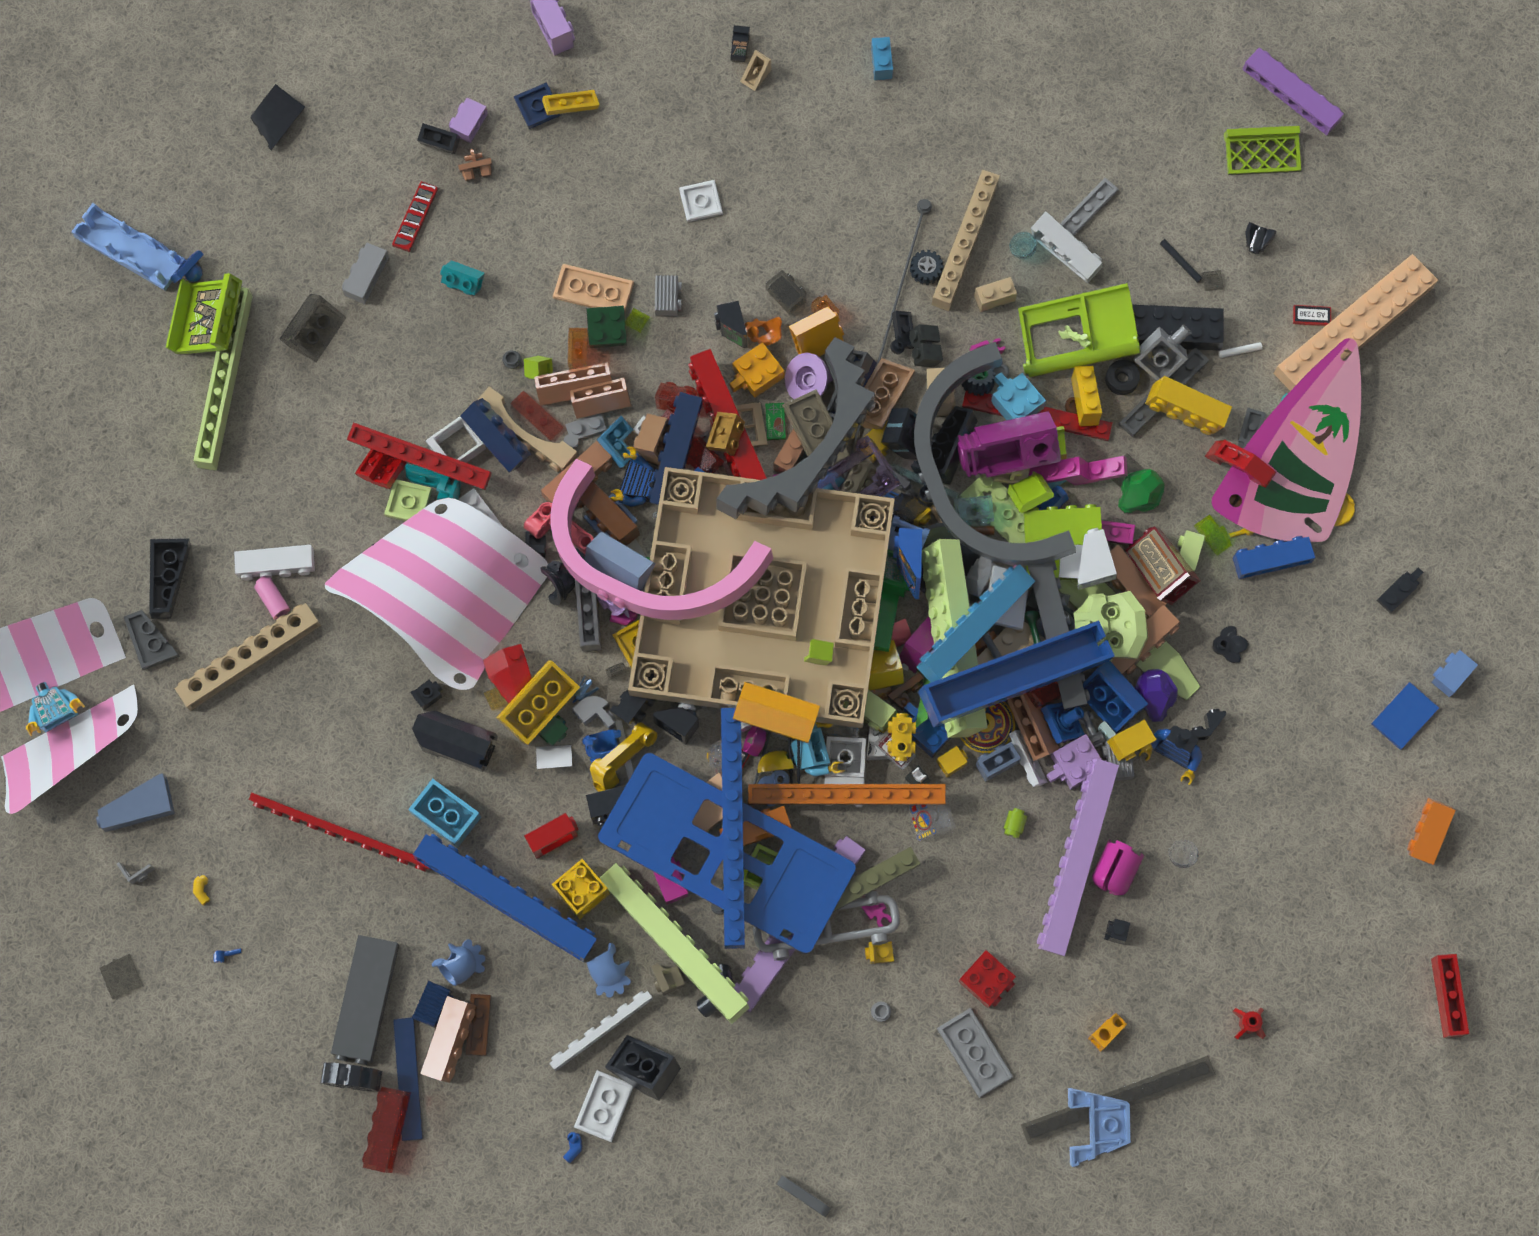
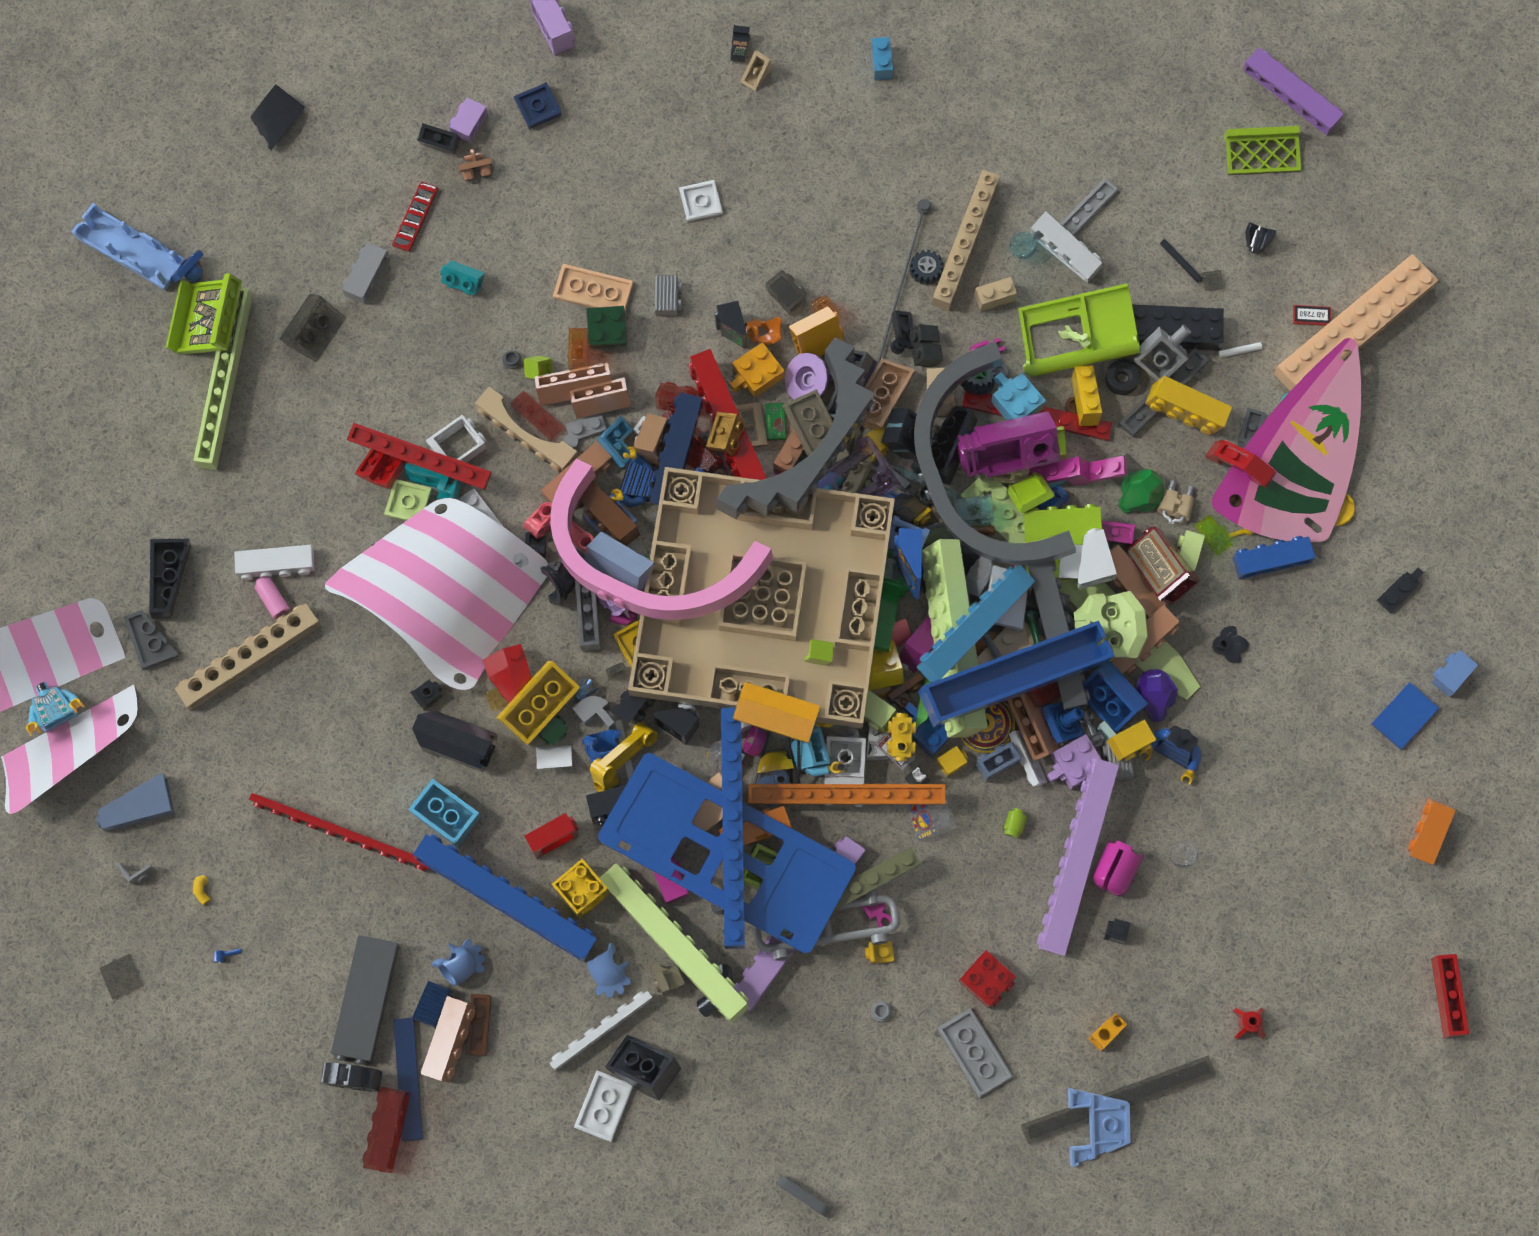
(495, 435): dark blue brick -> none
(570, 102): yellow plate -> none
(575, 1145): blue arm -> none
(637, 320): clear neon green tile -> none
(1176, 505): none -> tan piece
(1212, 720): black slope -> none

